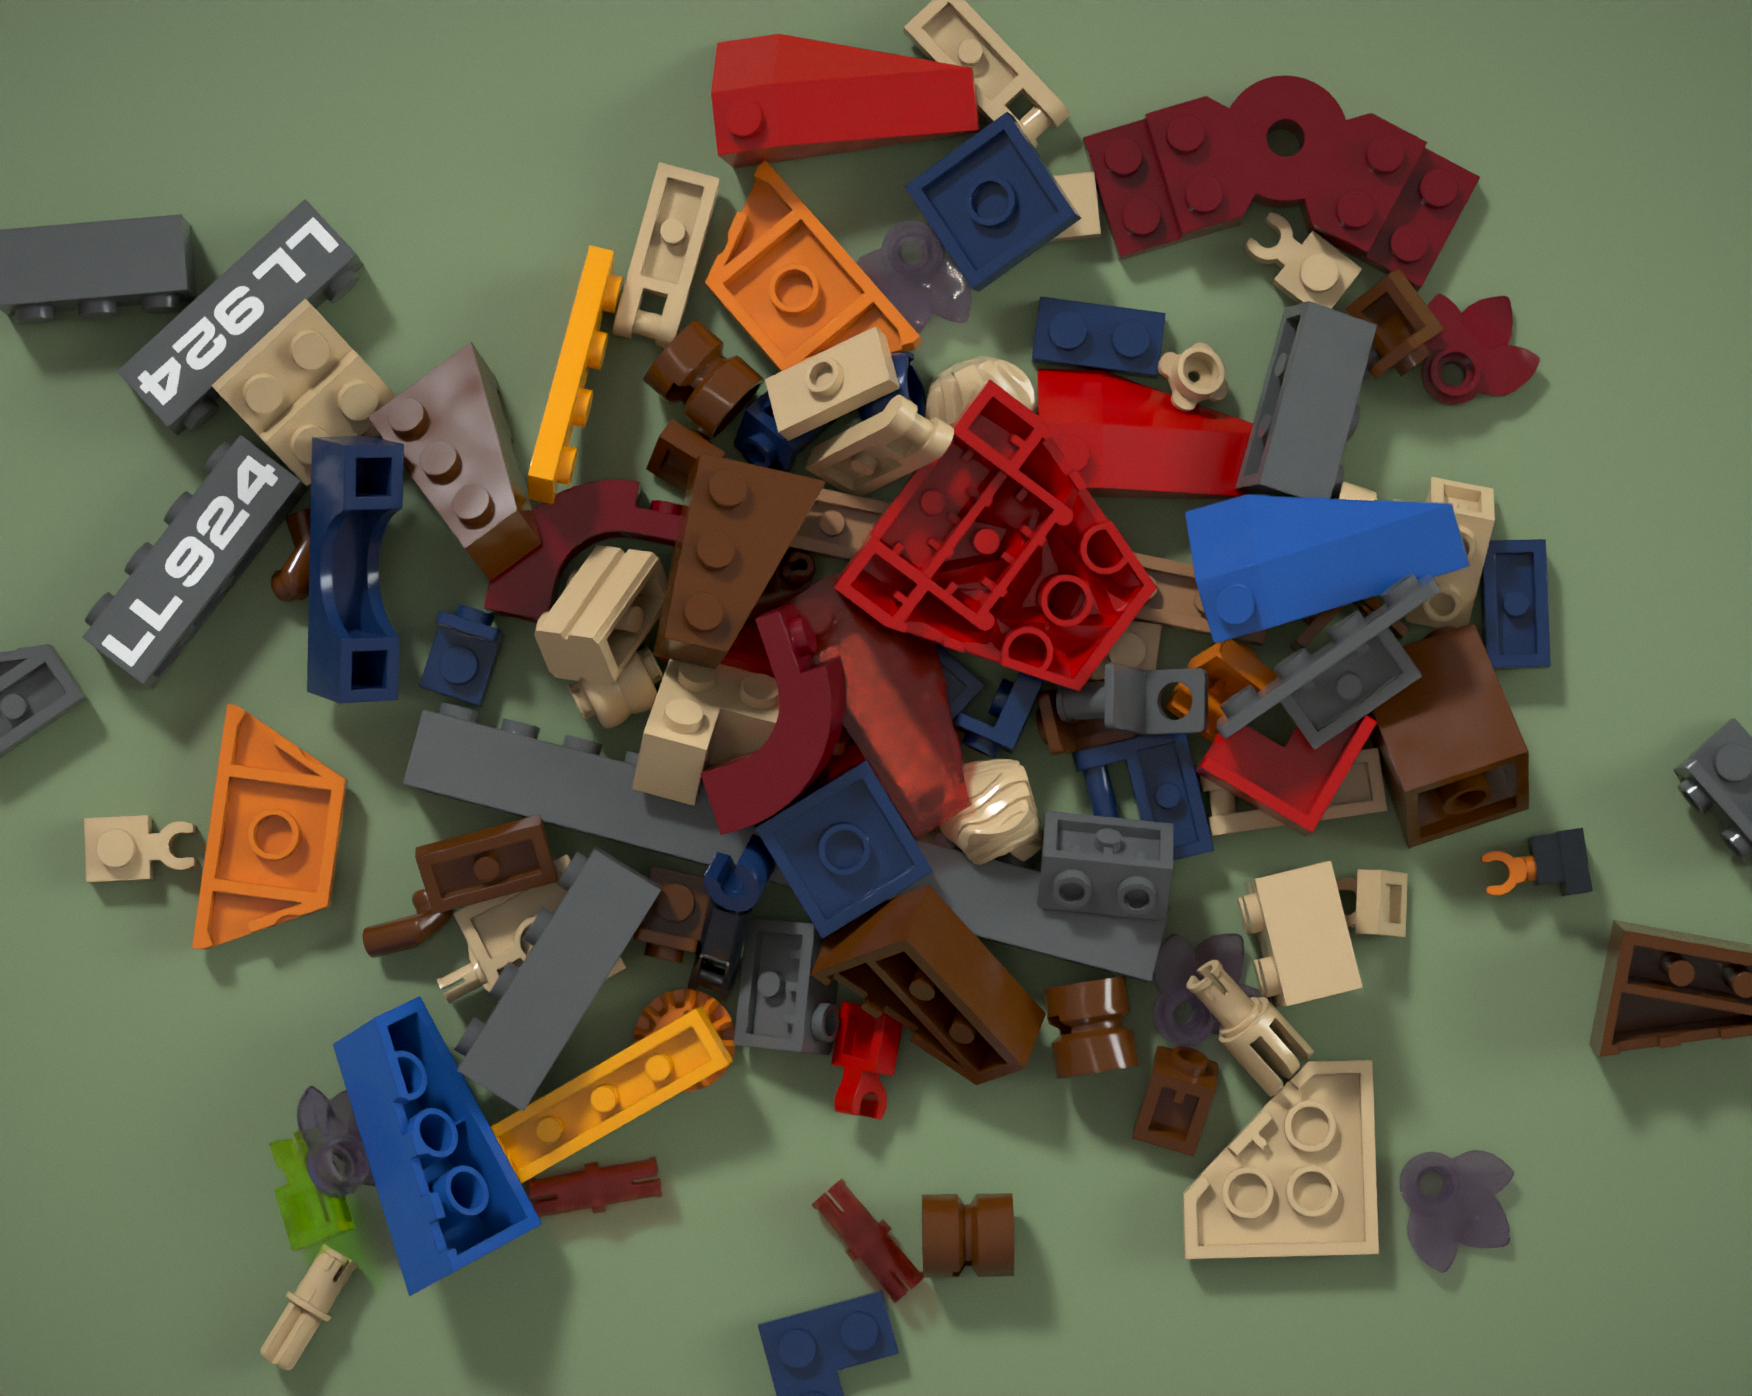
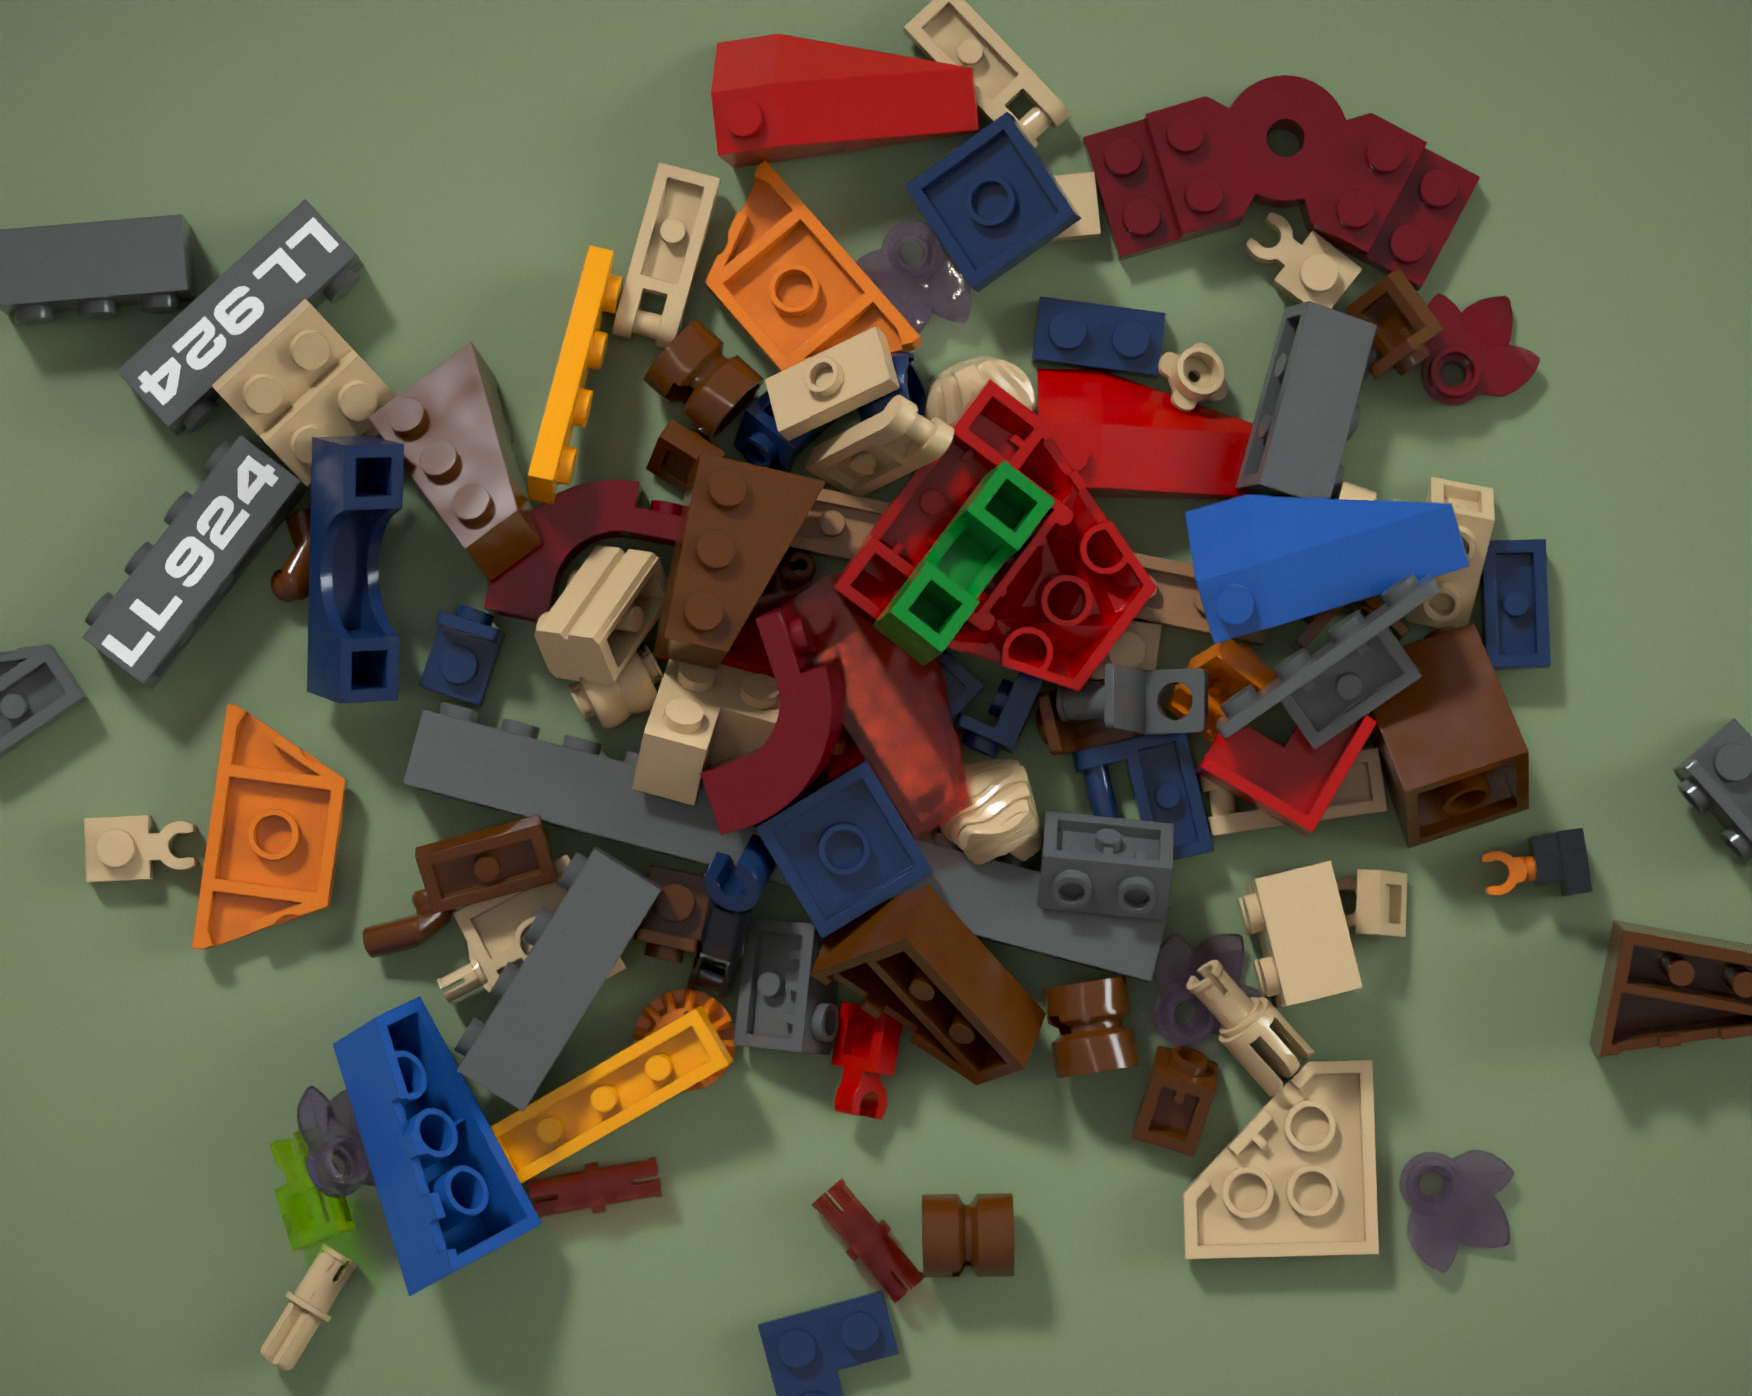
(962, 563): none -> green arch

